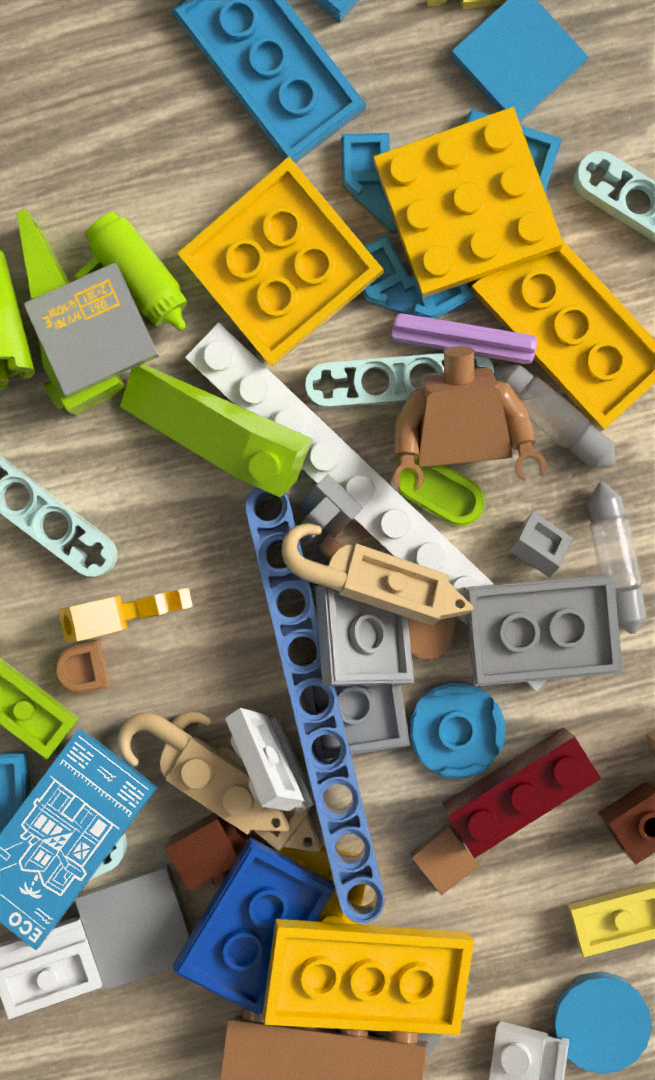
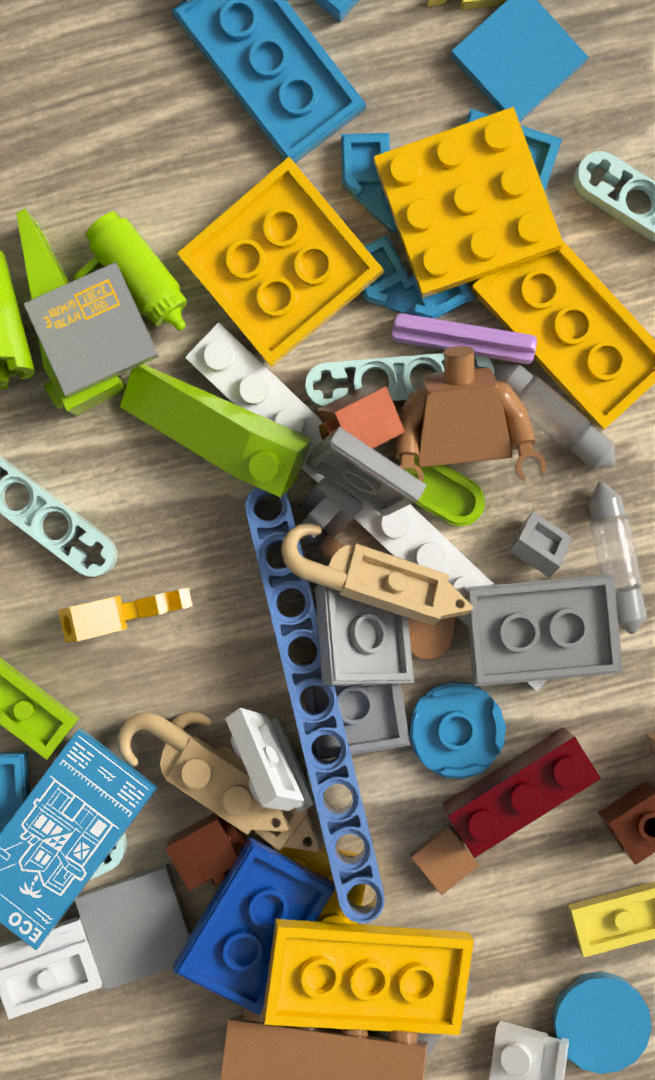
(82, 668): medium nougat tile -> none
(364, 414): none -> brick
(364, 473): none -> light grey tile

